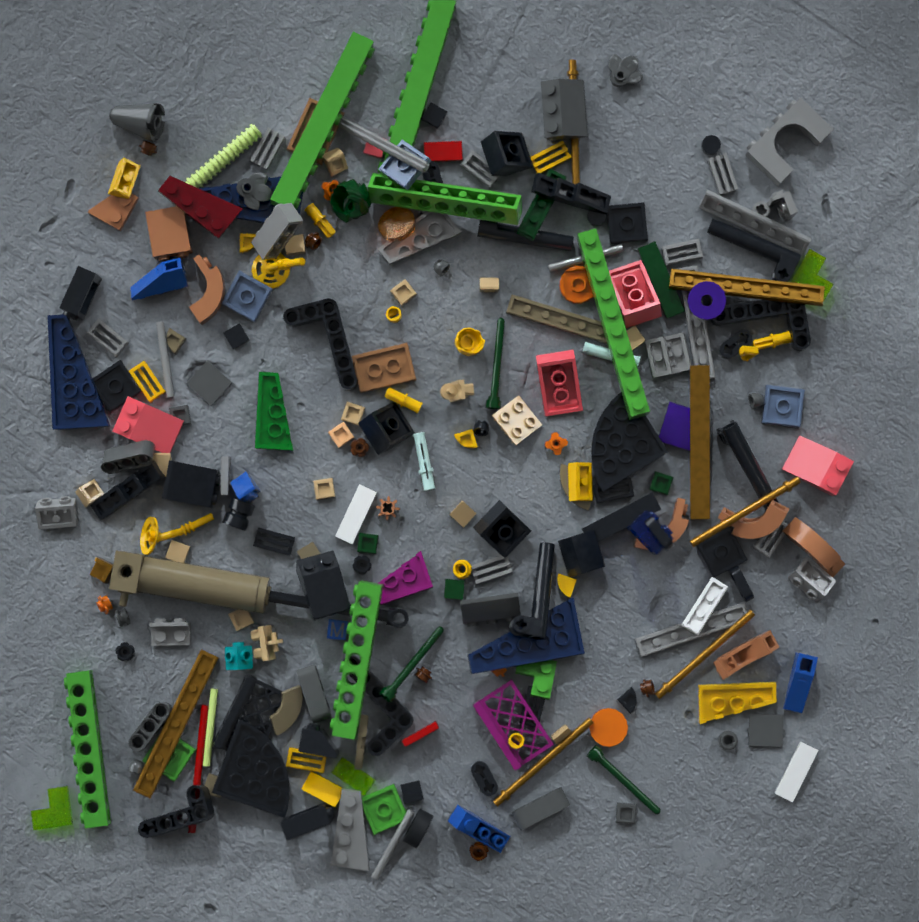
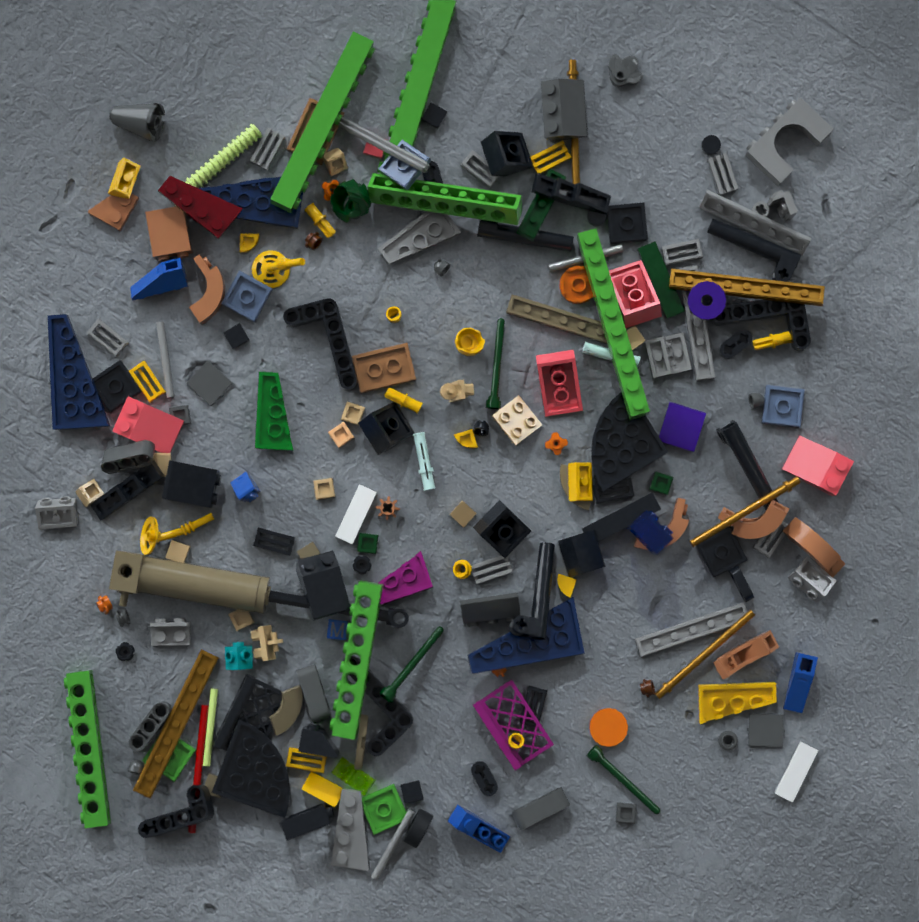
(59, 812): clear neon green plate -> none
(80, 293): black window -> none
(102, 570): pearl gold panel -> none
(148, 148): reddish brown plate -> none
(174, 340): dark tan tile -> none
(225, 475): light grey tile -> none
(238, 515): black wheel -> none
(257, 192): dark grey plate -> none
(277, 231): light grey brick -> none
(295, 245): tan slope -> none
(364, 447): reddish brown plate -> none
(396, 224): clear orange tile -> none
(403, 292): tan tile -> none
(420, 733): red tile -> none
(423, 674): reddish brown plate -> none
(443, 151): red tile -> none
(454, 589): dark green tile -> none
(478, 856): reddish brown plate -> none
(489, 284): tan slope -> none
(505, 794): pearl gold bar -> none
(543, 677): bright green plate -> none
(560, 734): tan slope -> none
(628, 700): black tile -> none
(659, 533): black beam -> none
(699, 441): pearl gold tile -> none
(704, 606): white tile -> none
(748, 352): yellow tile -> none
(809, 269): clear neon green plate -> none

